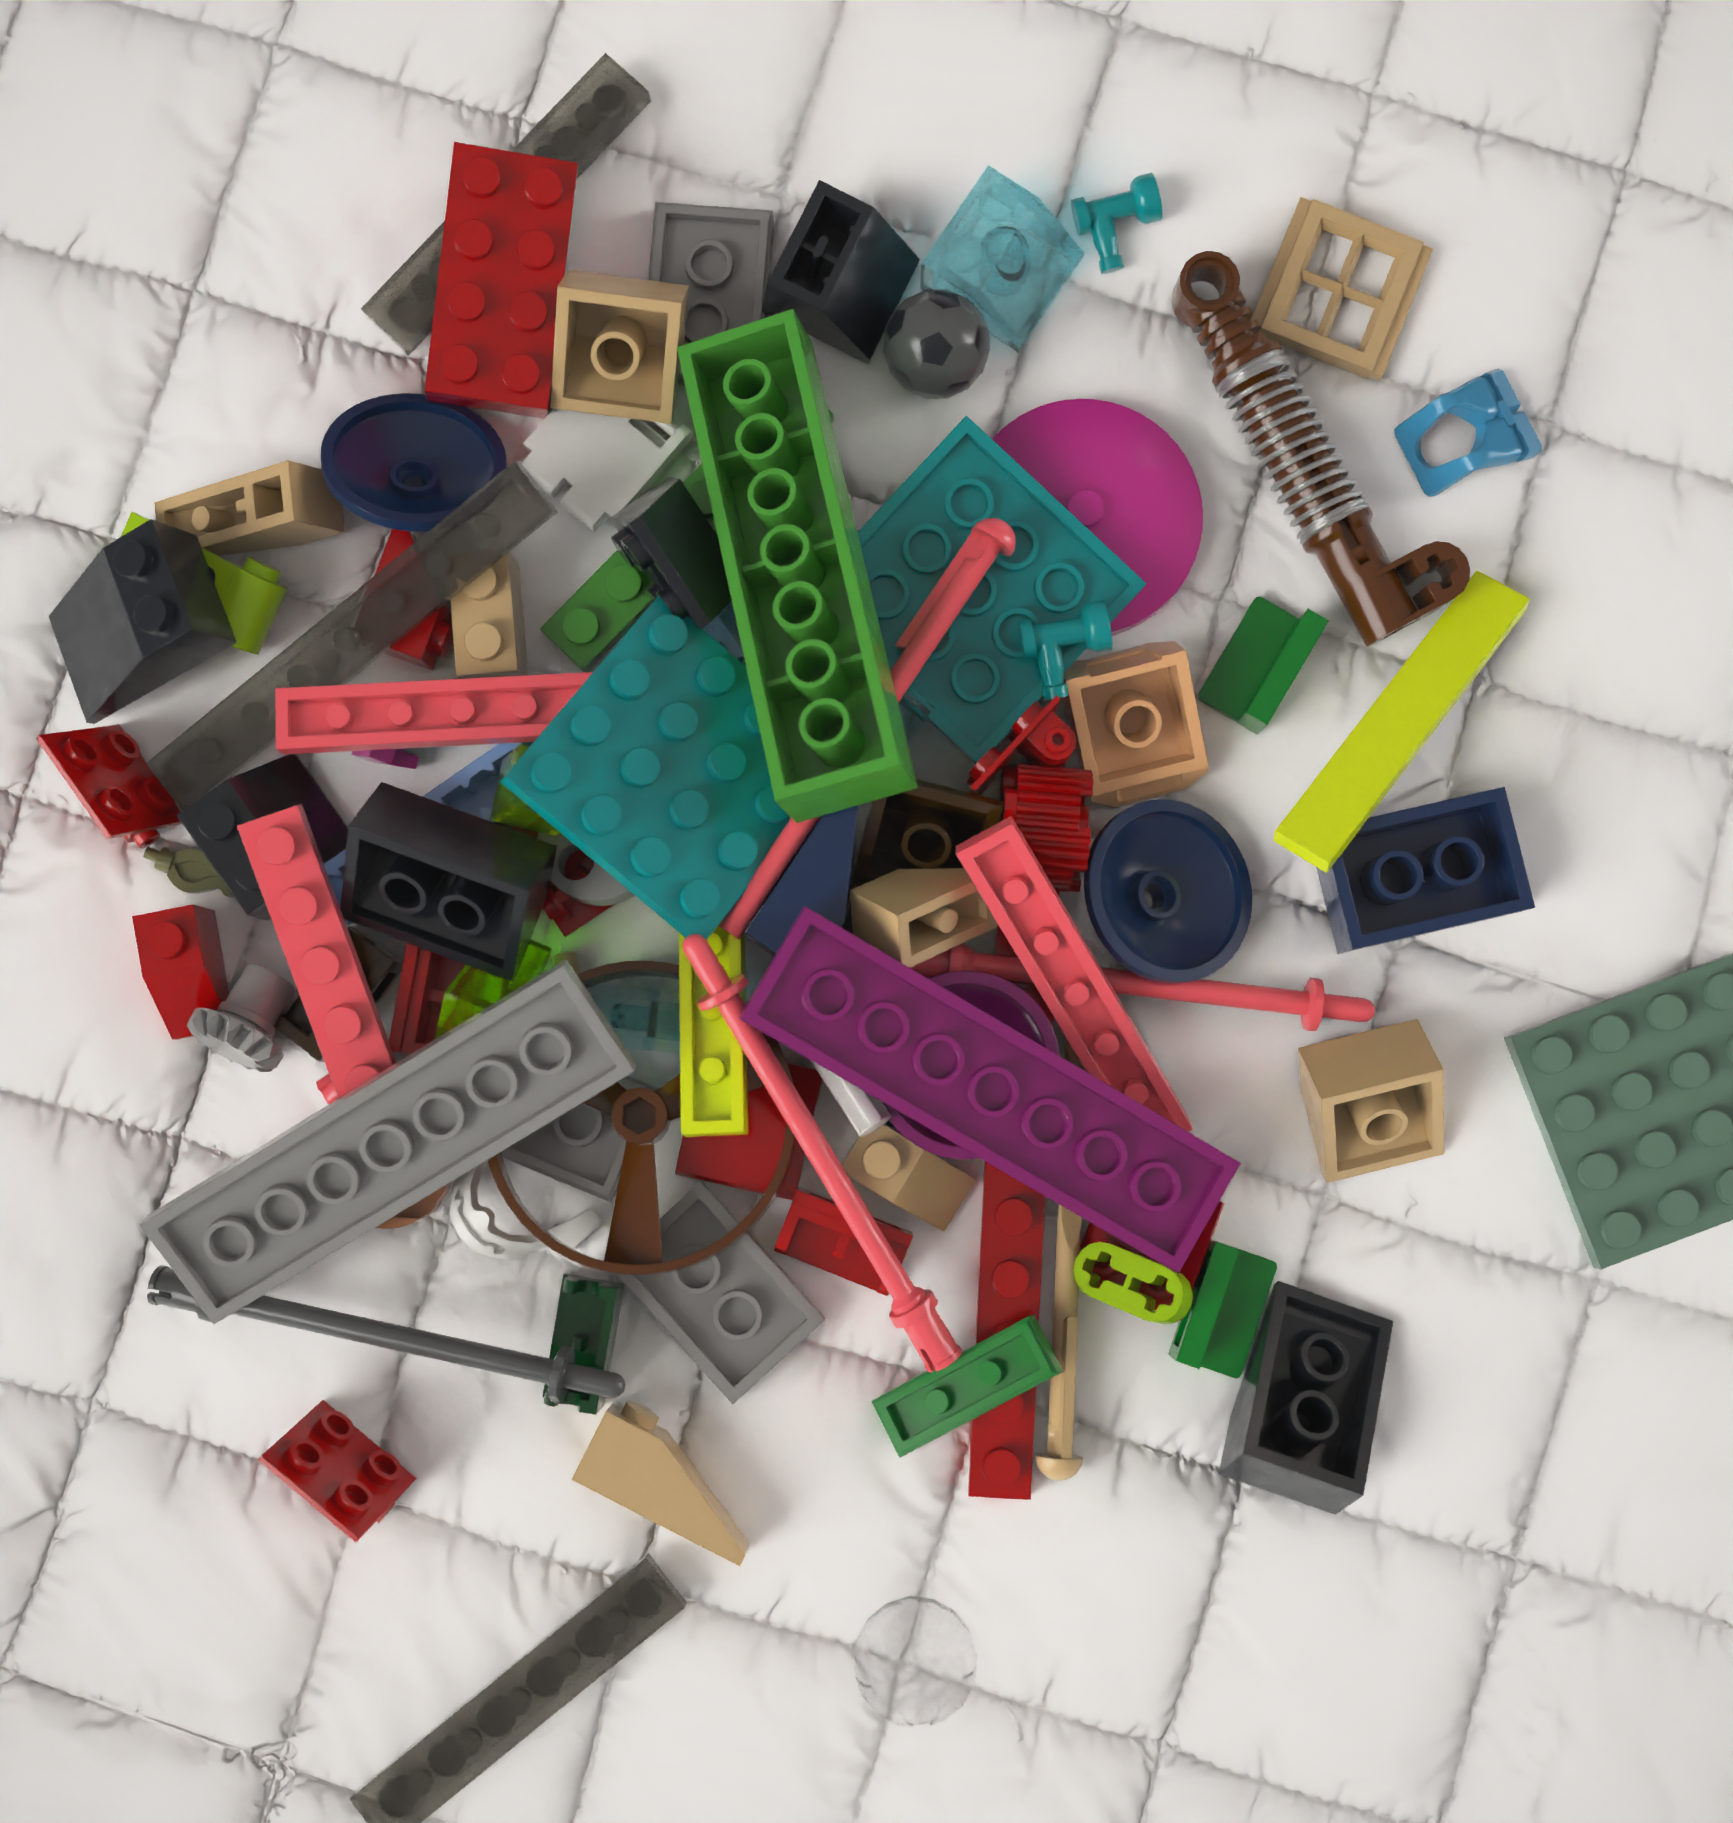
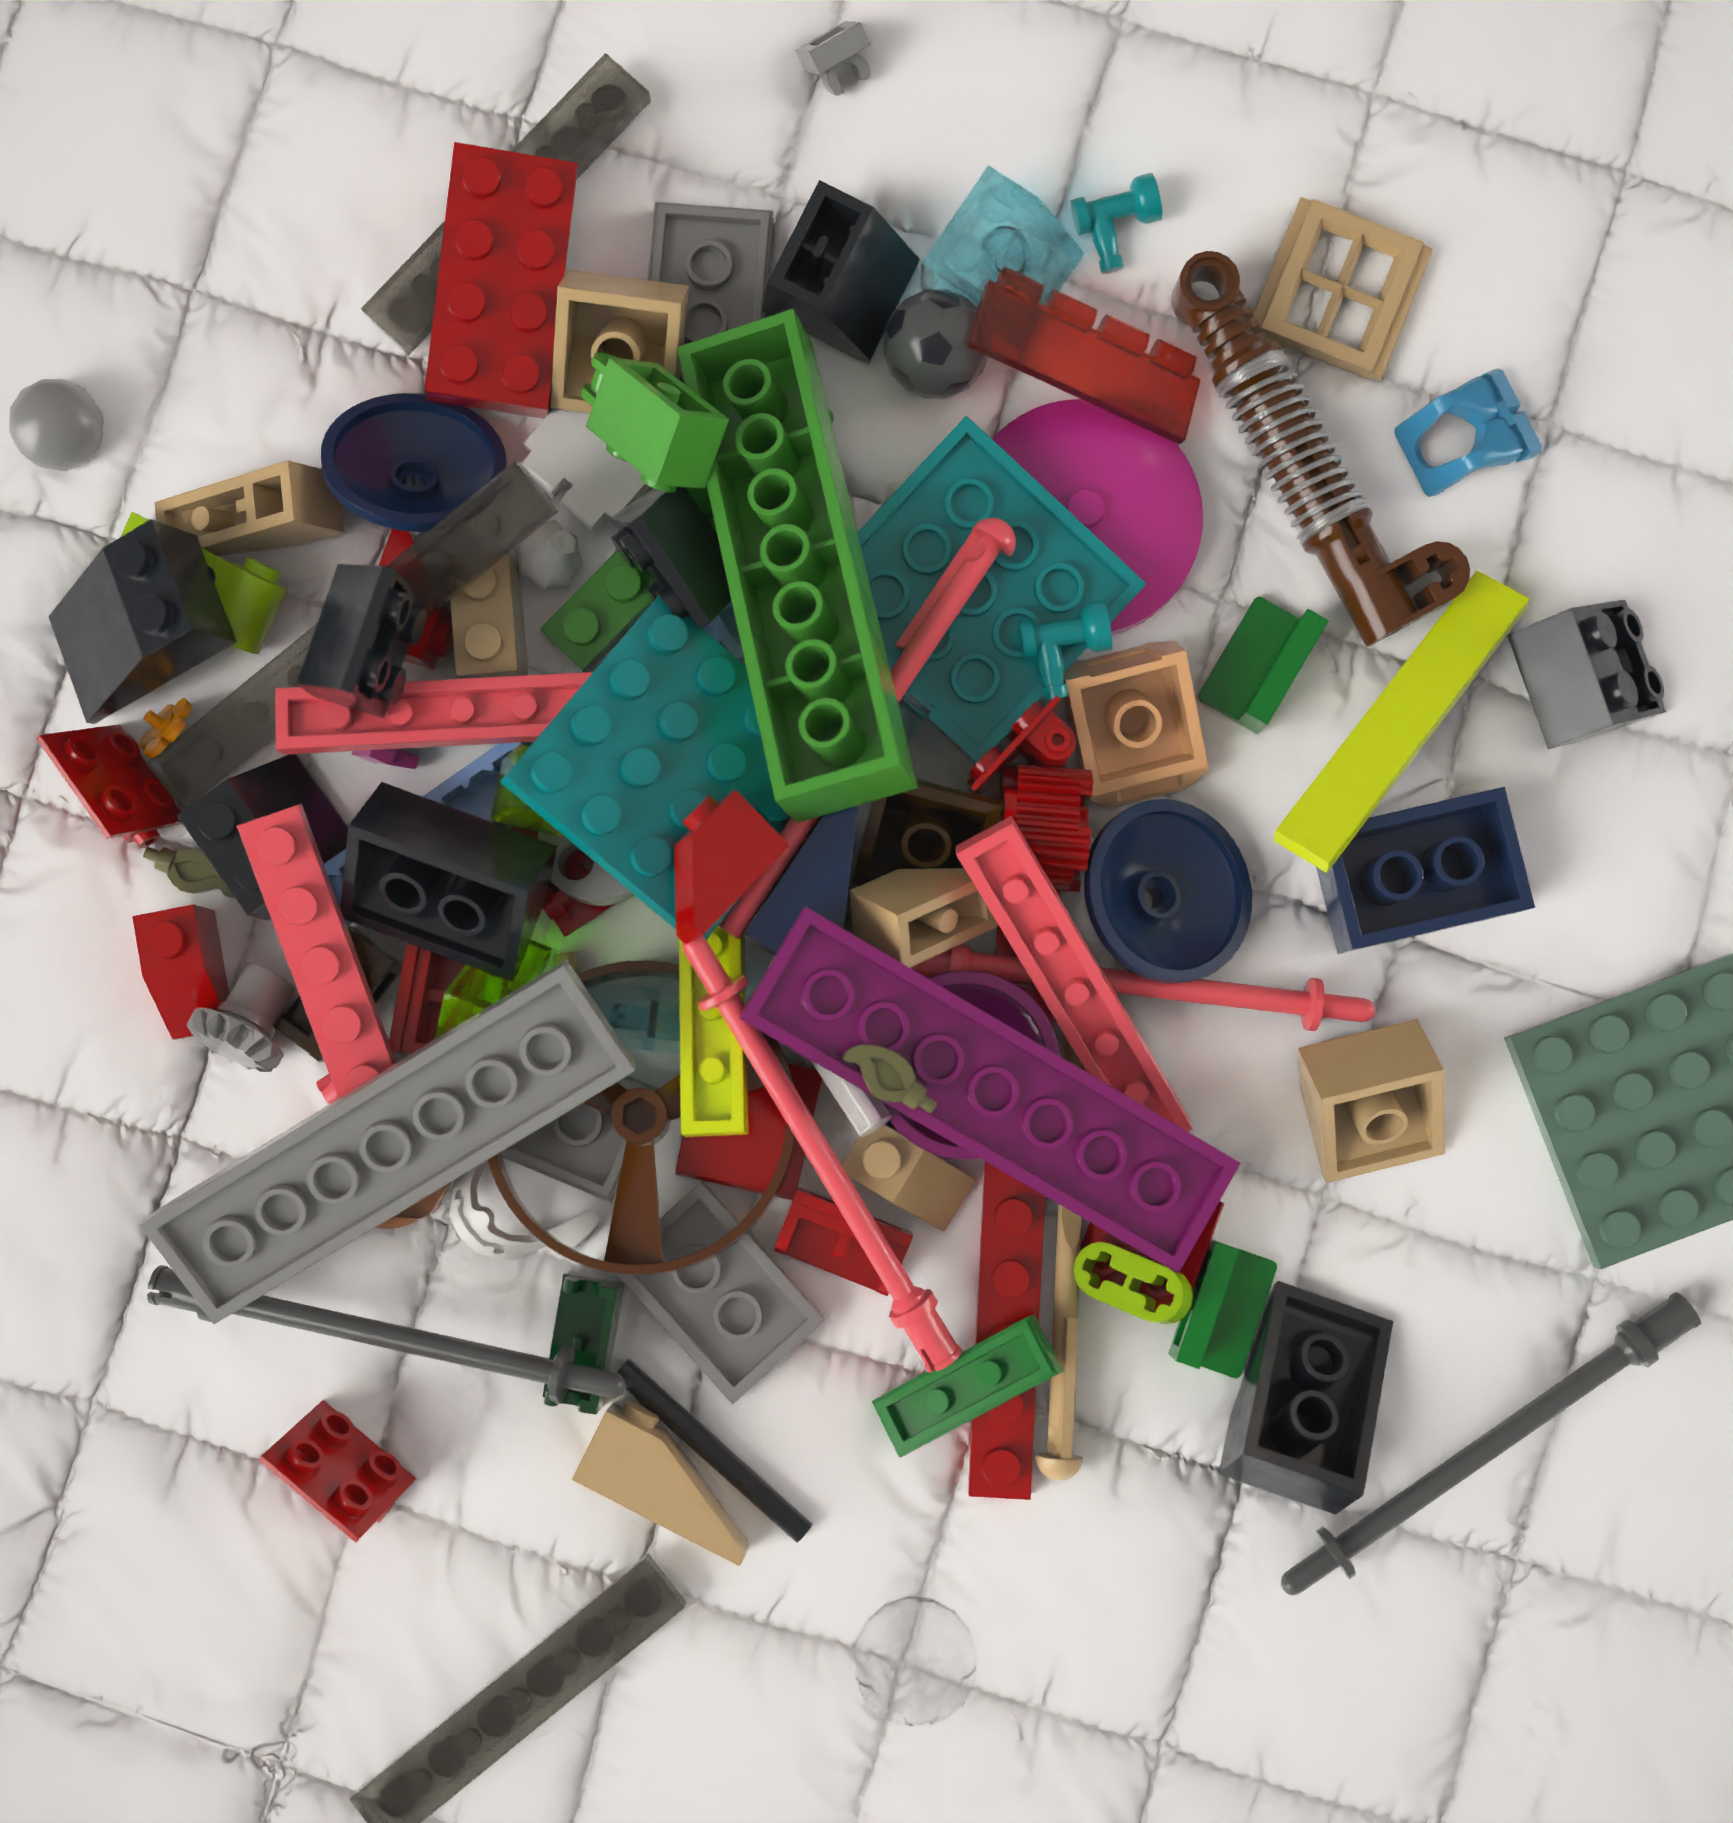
(56, 424): none -> light grey hair
(165, 728): none -> light orange plant
(363, 639): none -> black slope
(549, 556): none -> white piece
(653, 422): none -> bright green brick
(714, 1452): none -> black bar
(719, 860): none -> red slope
(834, 49): none -> light grey tile
(889, 1076): none -> olive piece
(1095, 365): none -> clear red windscreen
(1587, 672): none -> slope
(1633, 1344): none -> dark grey bar

